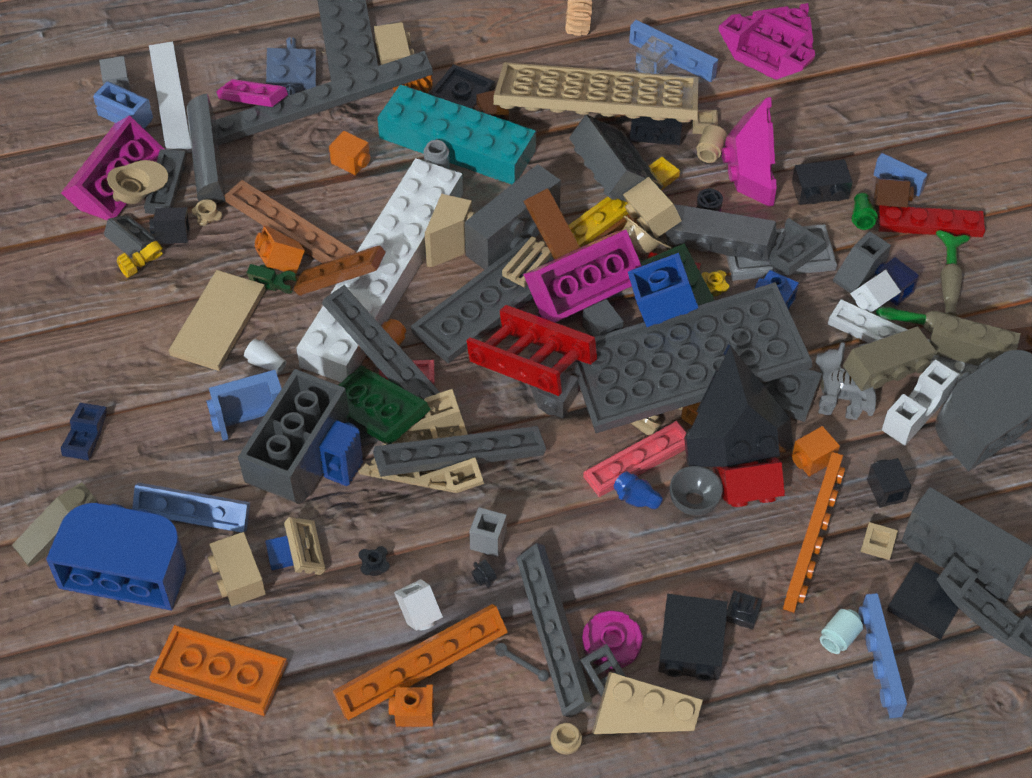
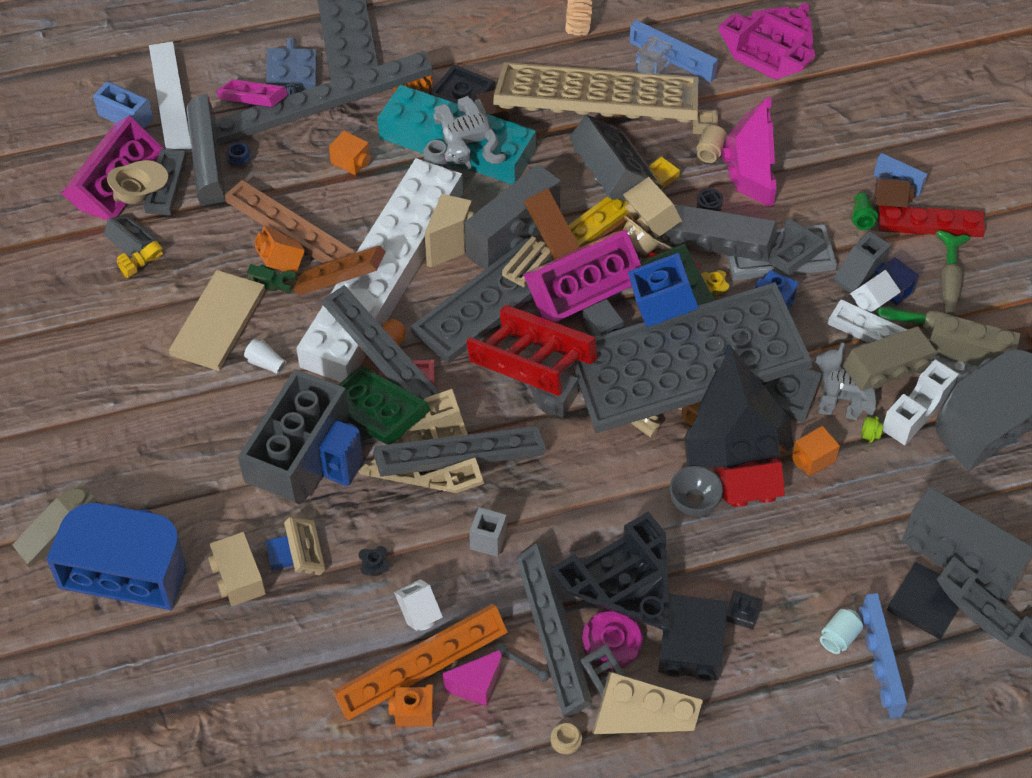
(85, 431): dark blue slope -> none
(115, 71): light grey brick -> none
(170, 225): black brick -> none
(192, 507): medium blue plate -> none
(206, 212): tan plate -> none
(219, 670): orange tile -> none
(238, 154): none -> dark blue plate
(242, 400): medium blue panel -> none
(392, 42): tan brick -> none
(465, 130): none -> light grey animal
(475, 679): none -> dark pink slope
(483, 573): black plate -> none
(624, 575): none -> black wedge
(637, 458): coral tile -> none
(637, 491): blue animal -> none
(656, 131): black bracket -> none
(812, 542): orange plate -> none
(821, 182): black brick -> none
(871, 429): none -> lime plate
(879, 541): tan plate -> none
(888, 482): black brick -> none

